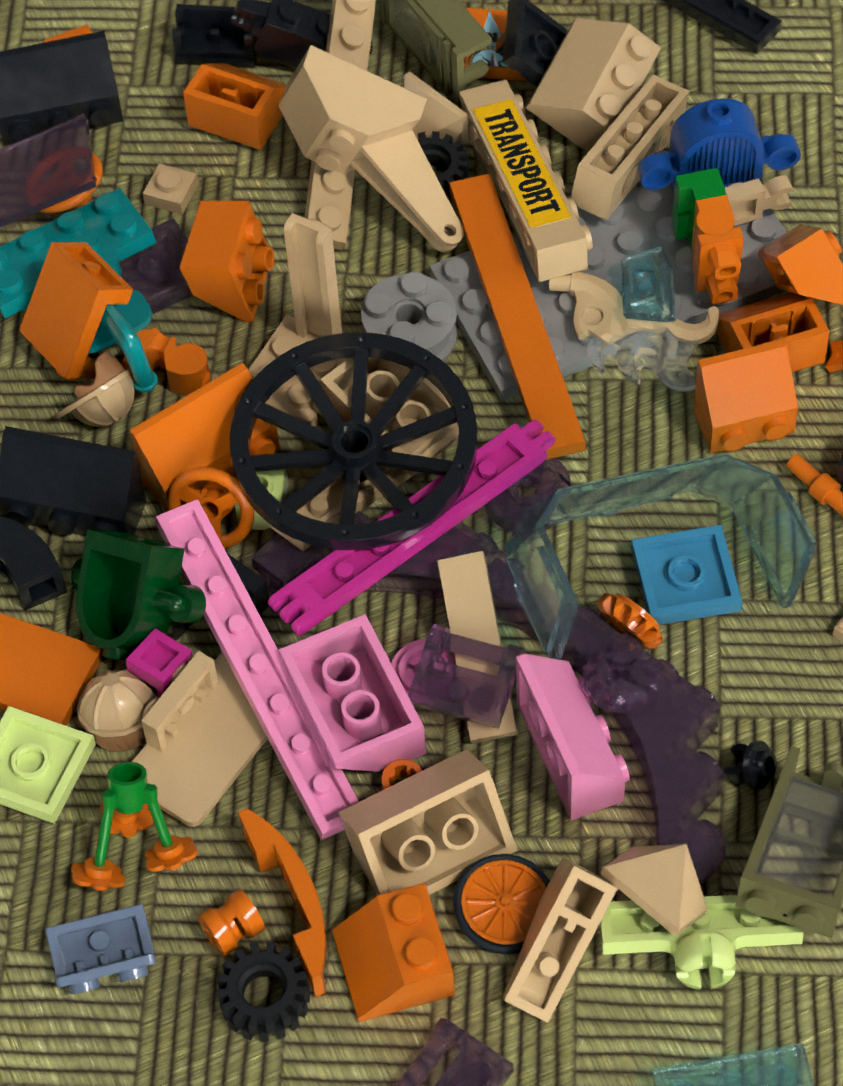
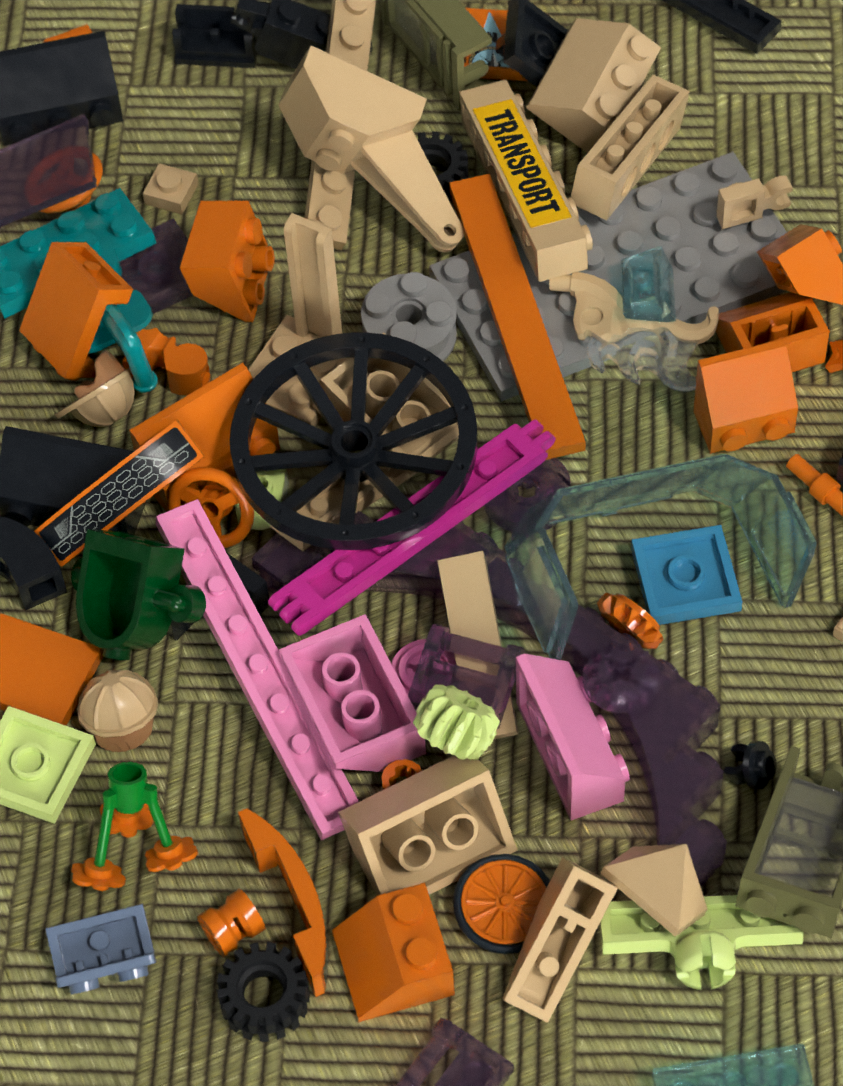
(120, 491): none -> black slope
(158, 660): dark pink panel -> none
(198, 738): tan bracket -> none
(233, 103): orange slope -> none
(438, 113): tan slope -> none
(456, 722): none -> yellowish green gear
(708, 223): orange hips -> none
(720, 137): blue piece -> none

